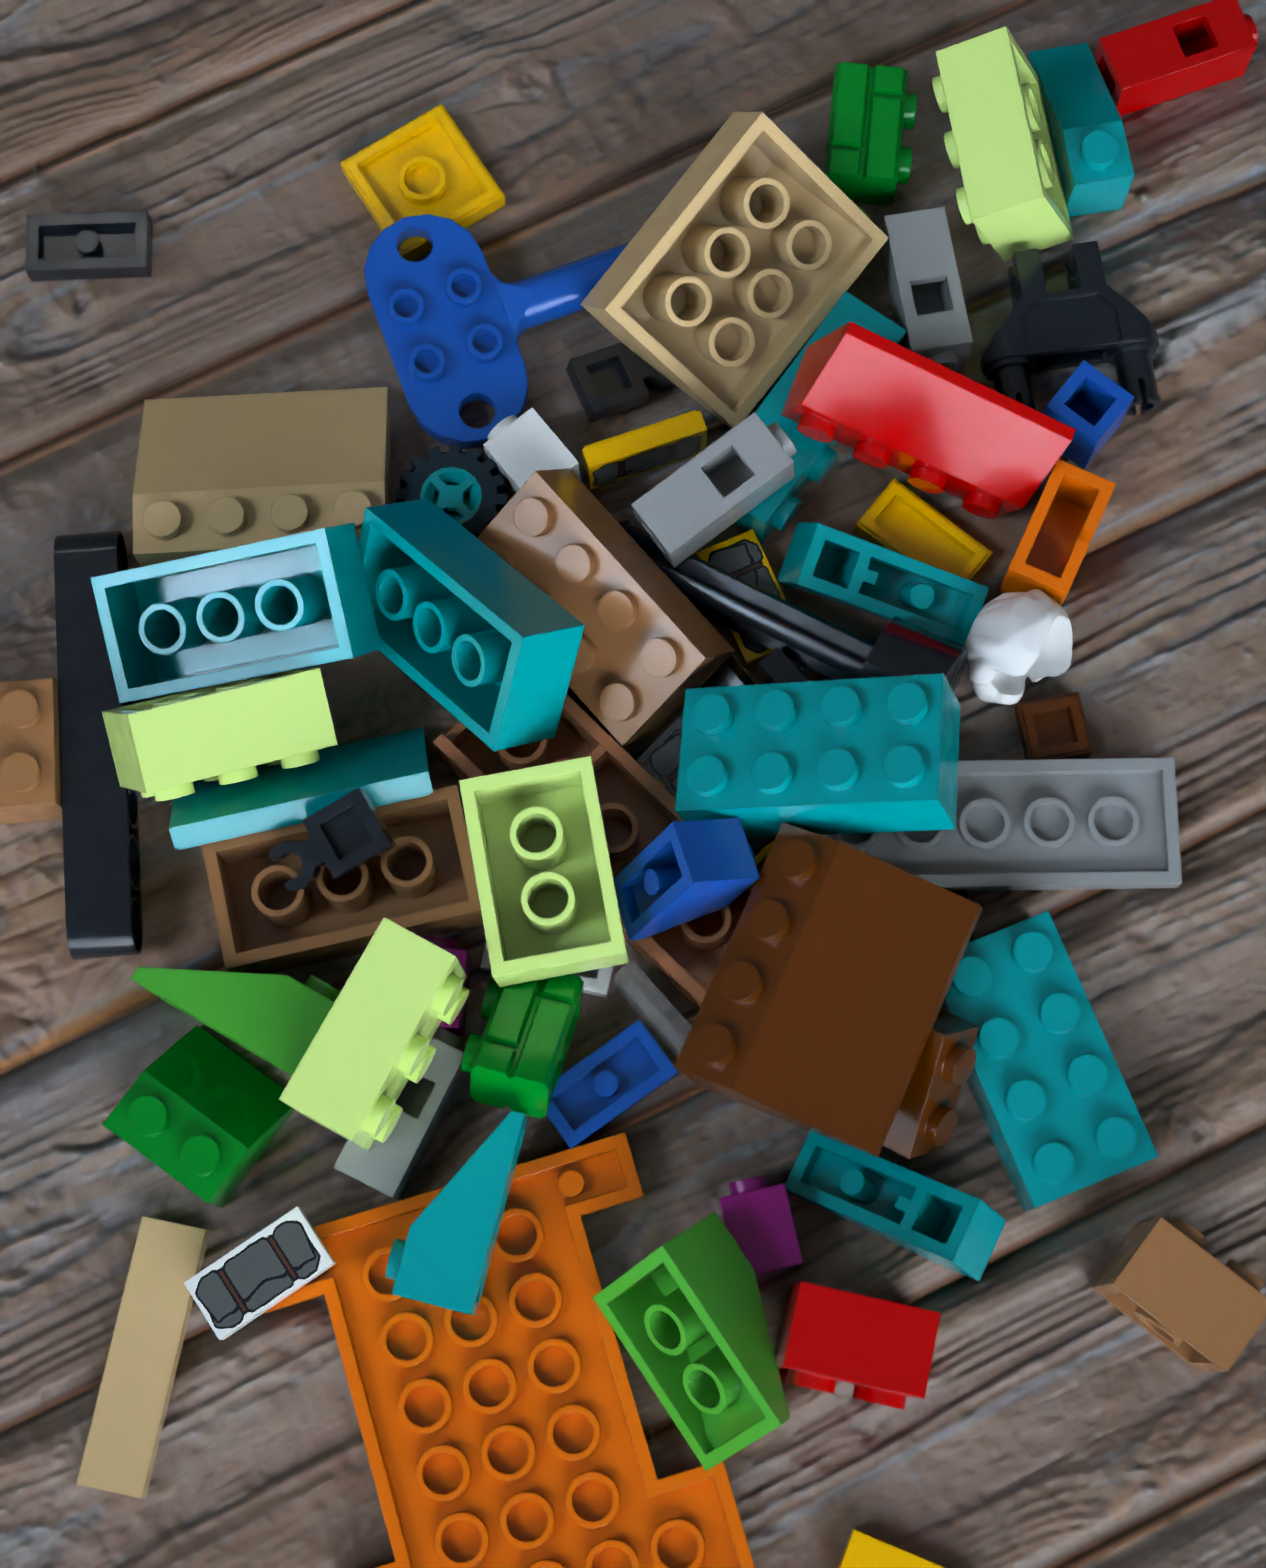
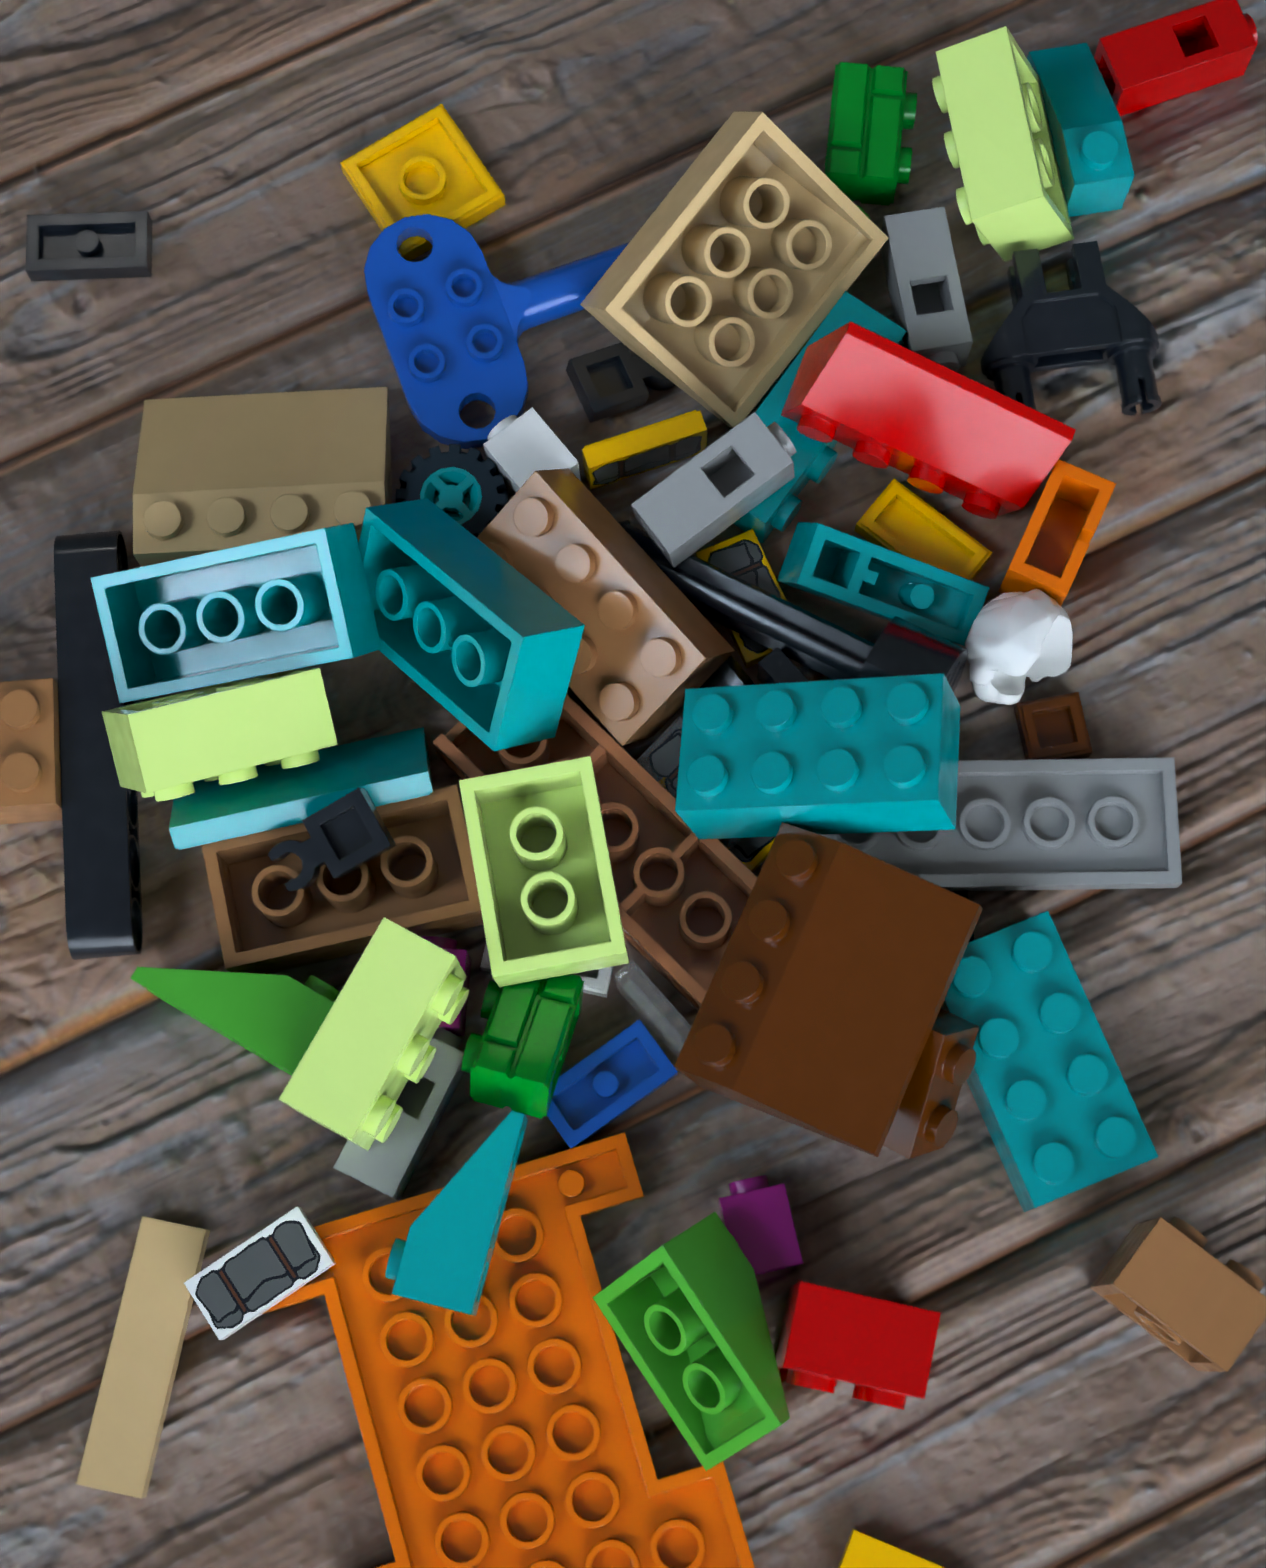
(201, 1115): green slope -> none
(685, 875): blue slope -> none
(897, 1204): teal slope -> none
(1092, 407): blue brick -> none

